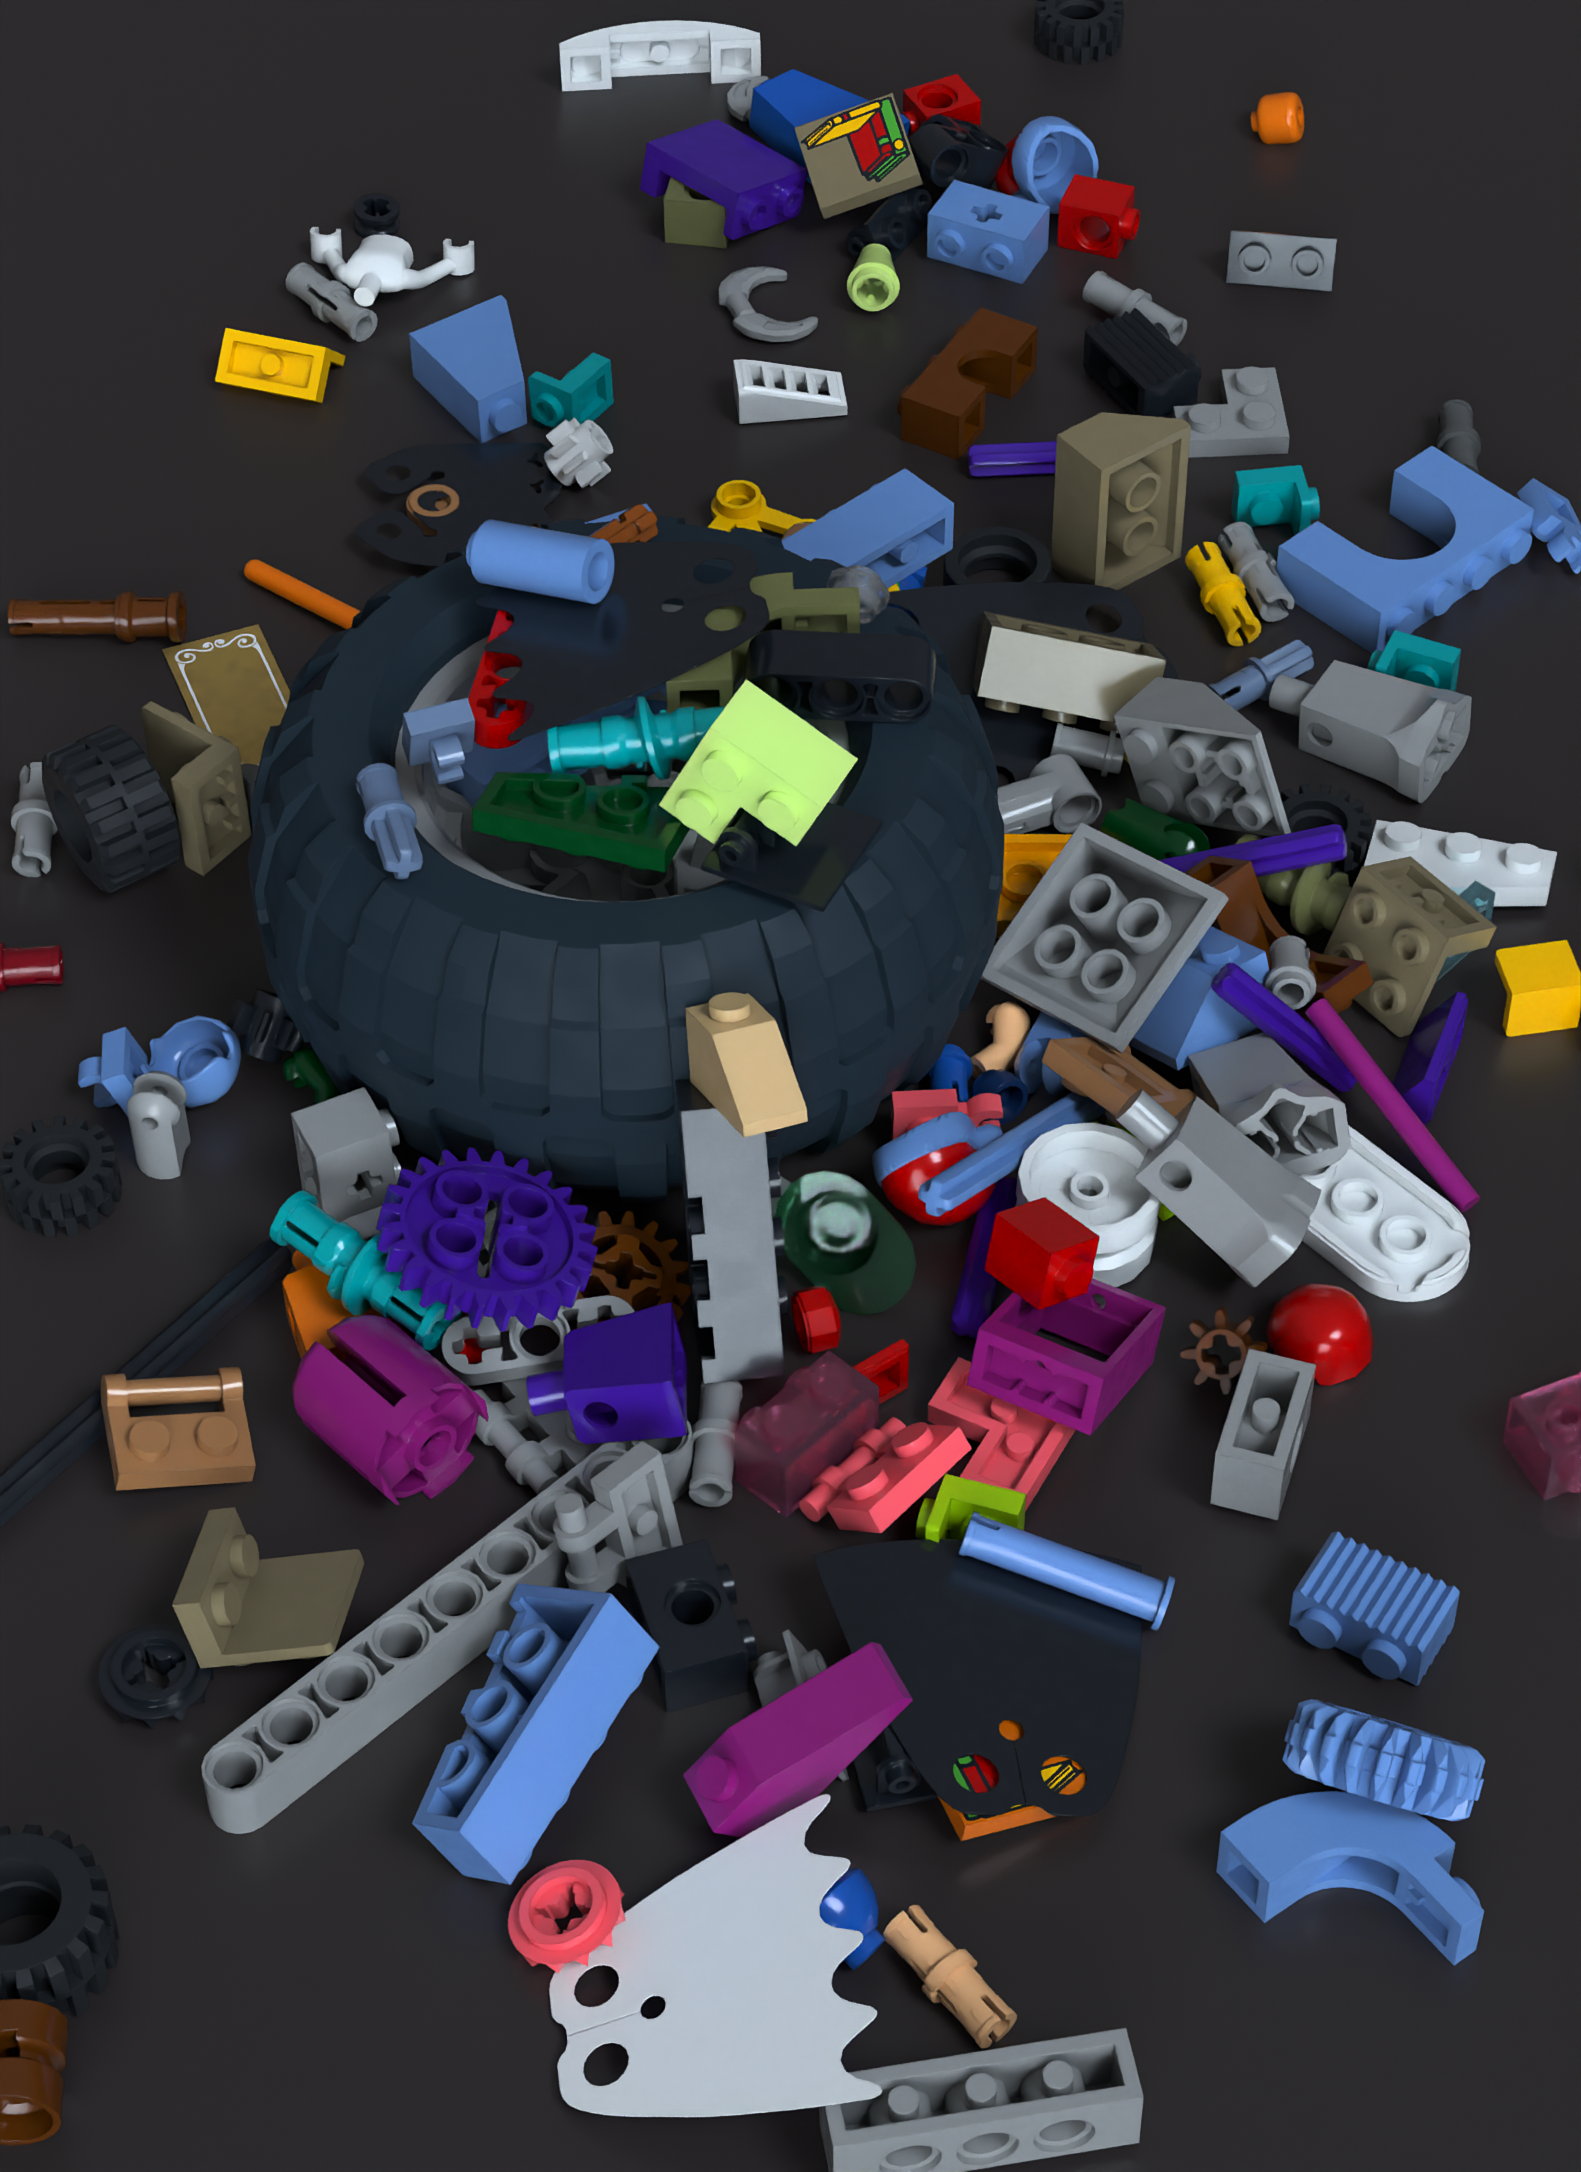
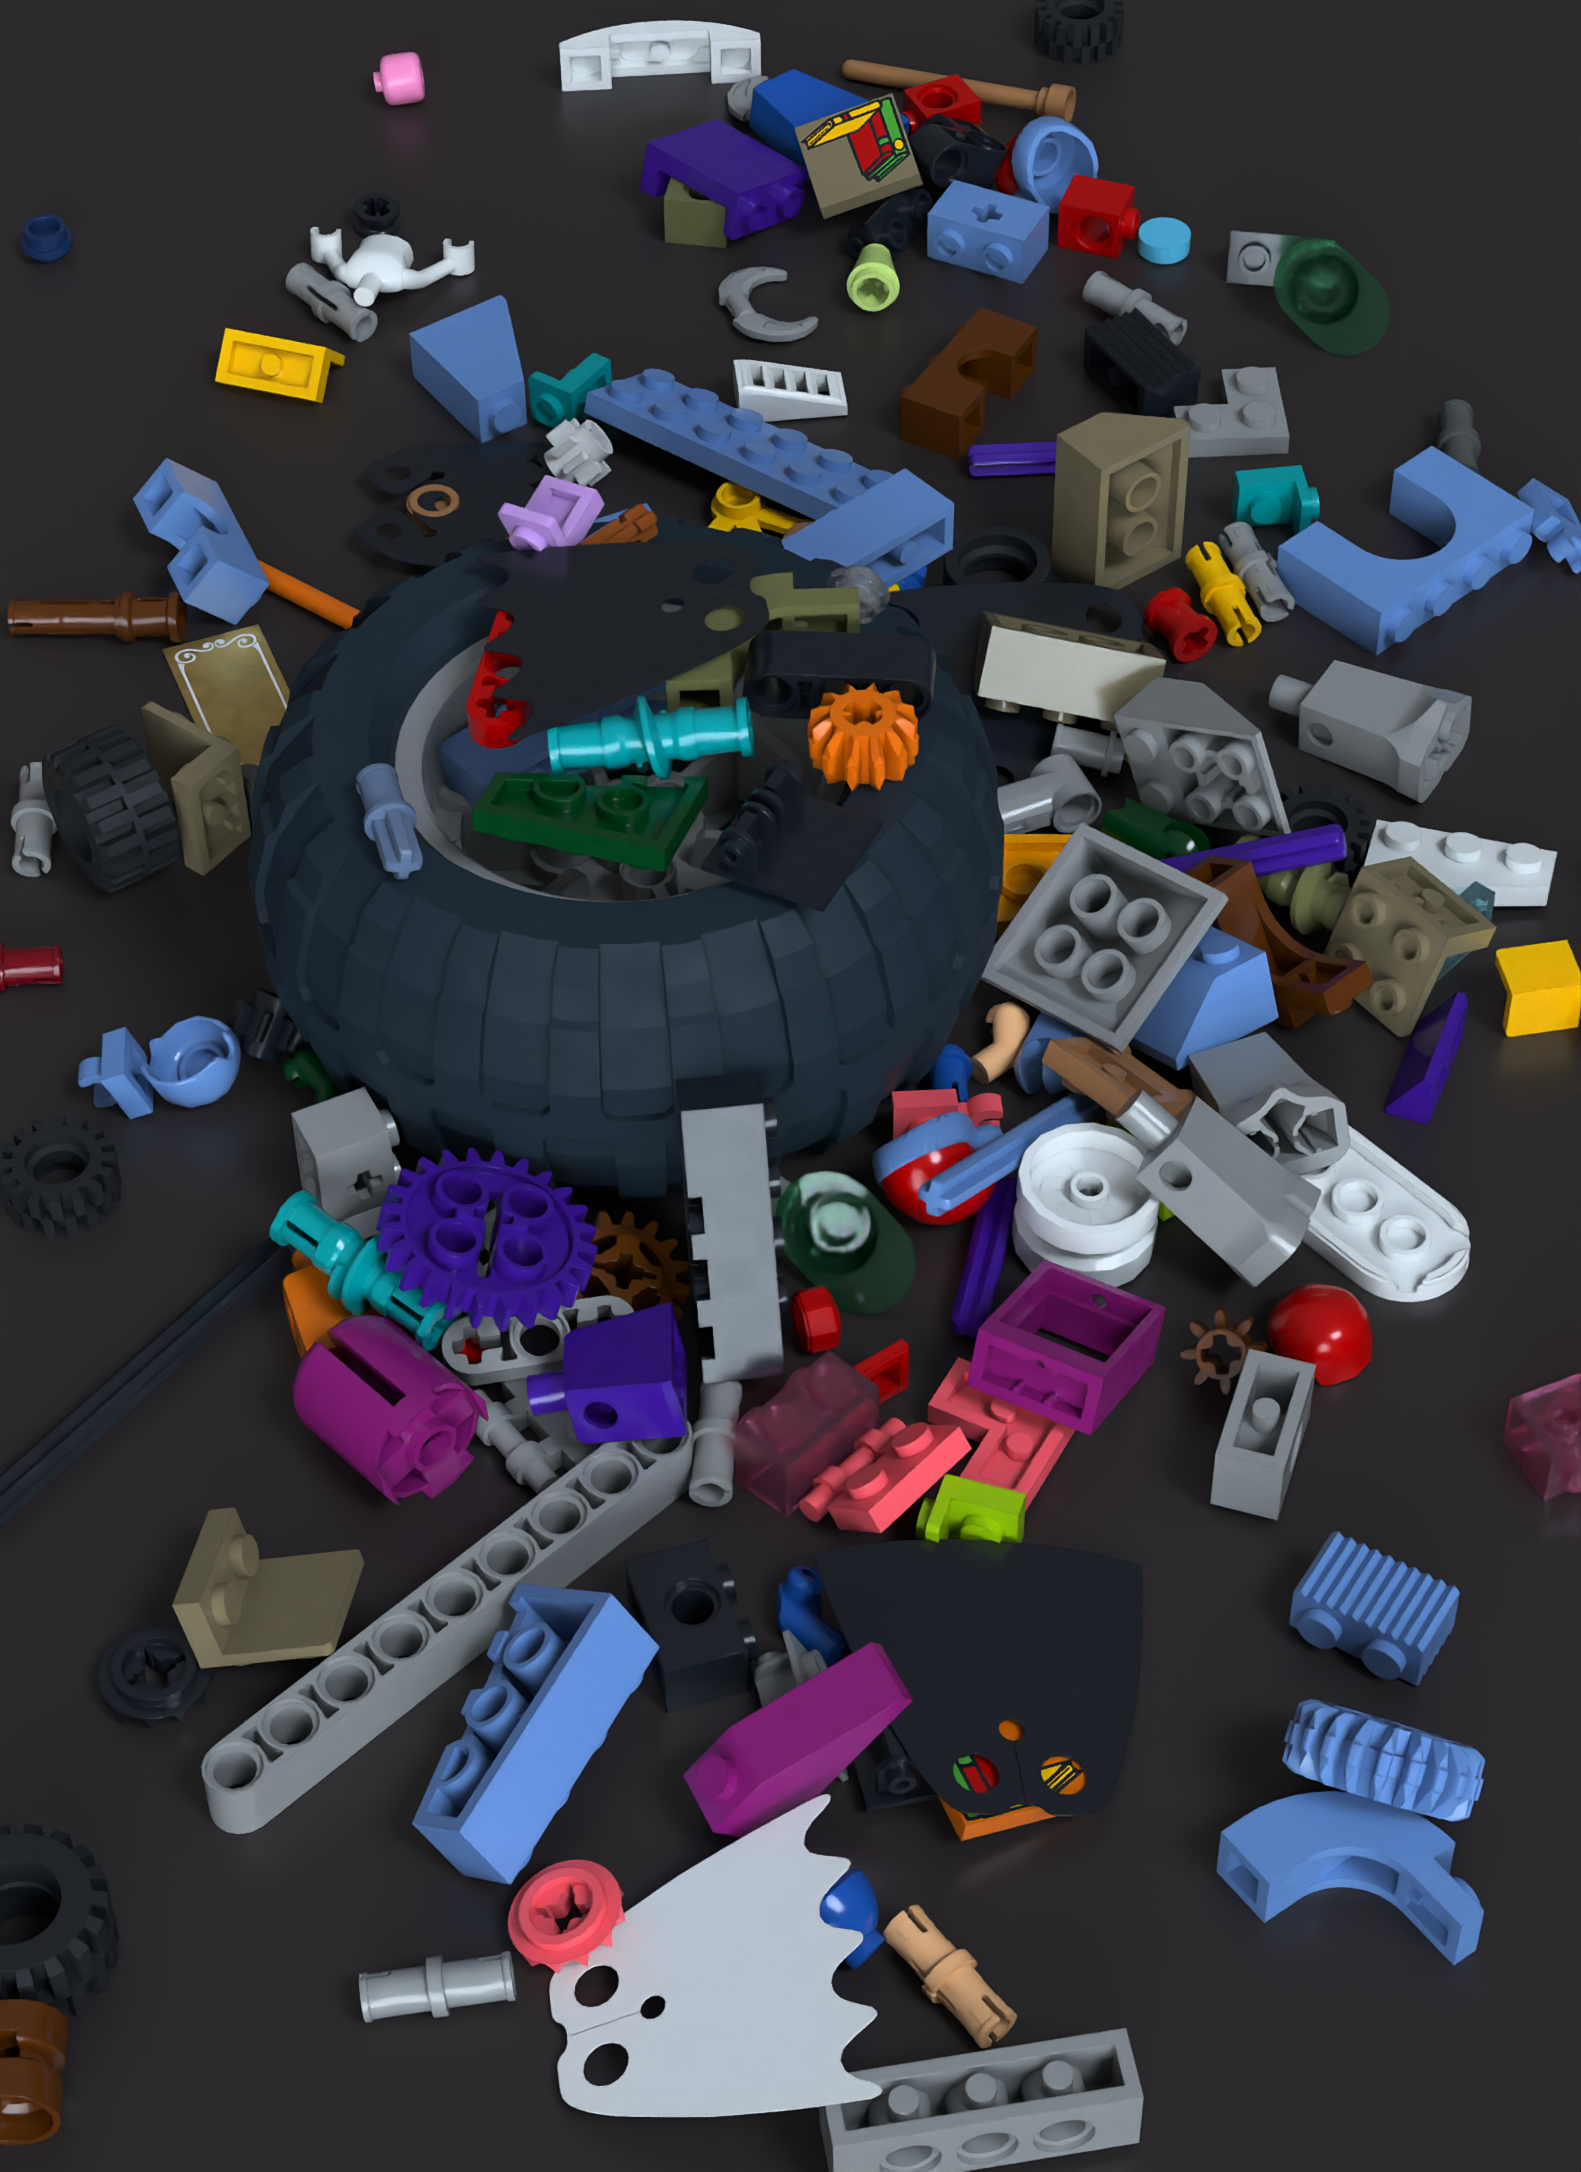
(46, 238): none -> dark blue plate
(159, 1124): light grey piece -> none
(178, 1446): medium nougat plate -> none
(214, 560): none -> medium blue arch
(400, 78): none -> bright pink piece
(437, 1986): none -> light grey pin
(441, 737): sand blue tile -> none
(541, 561): medium blue brick -> none
(553, 517): none -> lavender bracket
(629, 1511): light grey plate -> none
(732, 442): none -> medium blue plate
(743, 1064): tan slope -> none
(758, 761): yellowish green brick -> none
(800, 1612): none -> blue arm
(862, 737): none -> orange gear
(1004, 1083): dark blue hinge -> none
(1041, 1253): red brick -> none
(1053, 101): none -> medium nougat piece
(1067, 1569): medium blue pin -> none
(1164, 240): none -> medium azure tile
(1173, 617): none -> red bush
(1258, 675): sand blue axle -> none
(1279, 118): orange piece -> none
(1281, 1024): dark purple axle -> none
(1290, 972): light grey pin -> none
(1331, 297): none -> clear green piece
(1392, 1105): magenta bar -> none
(1418, 661): teal bracket -> none

